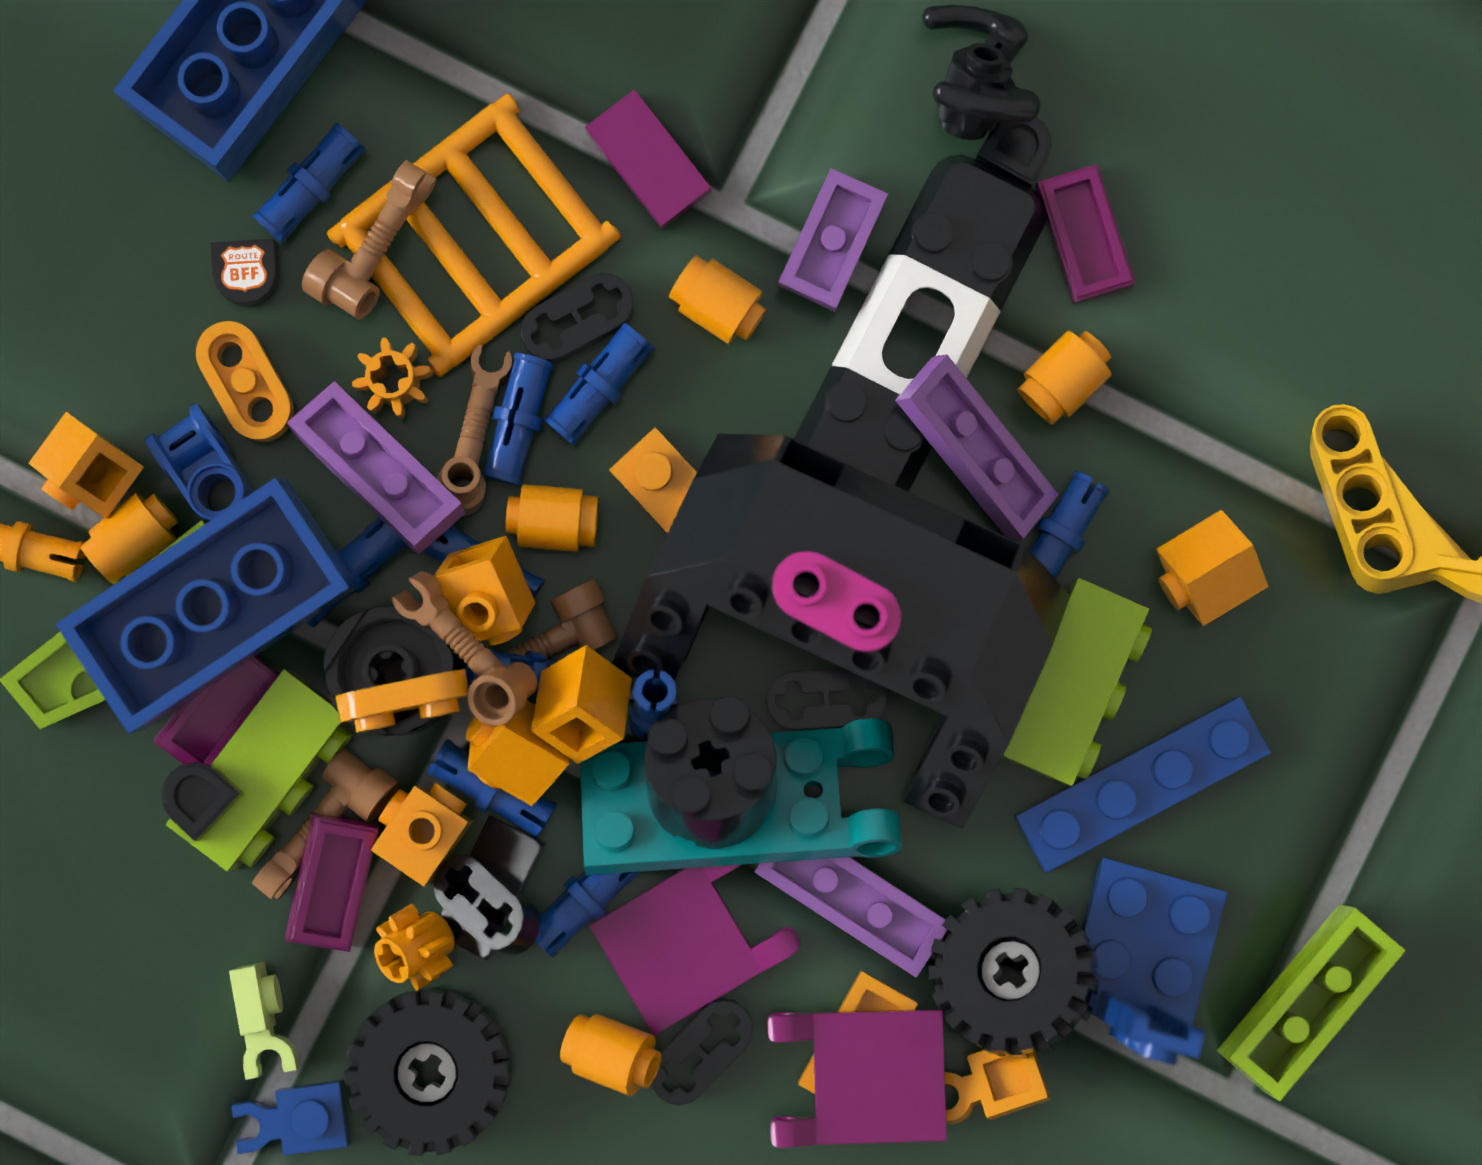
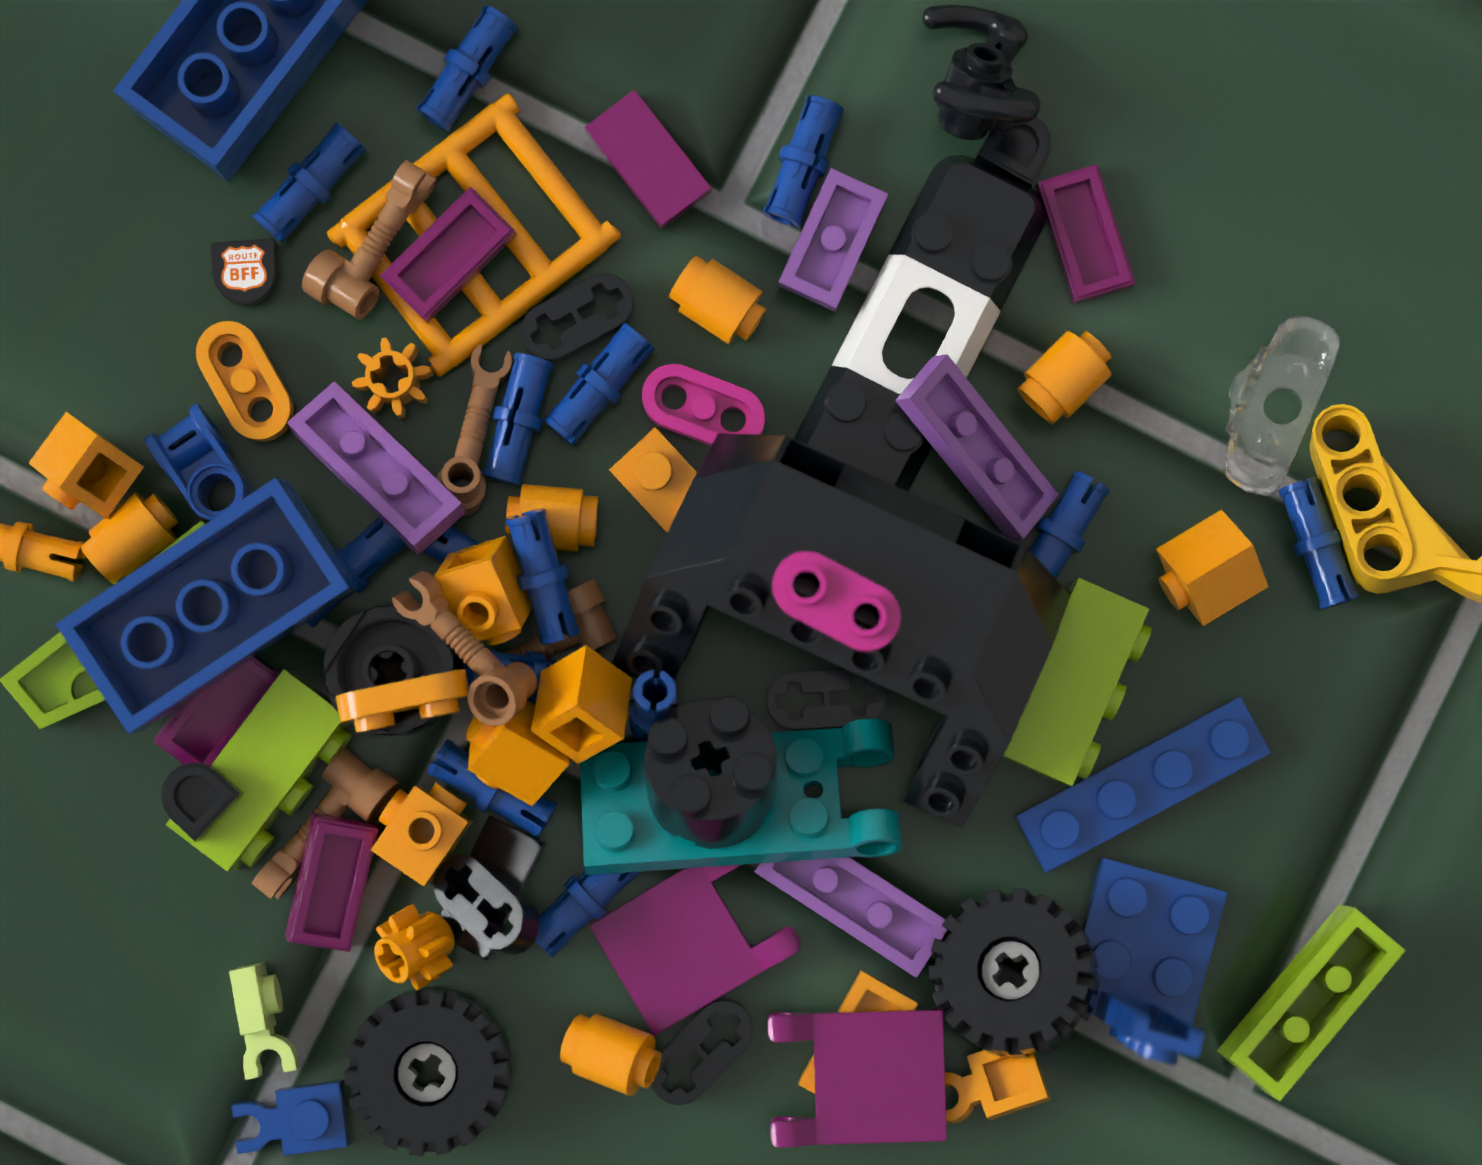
(448, 254): none -> magenta tile
(466, 68): none -> blue pin
(543, 576): none -> blue pin
(705, 403): none -> dark pink plate
(803, 161): none -> blue pin
(1295, 360): none -> clear piece
(1318, 543): none -> blue pin

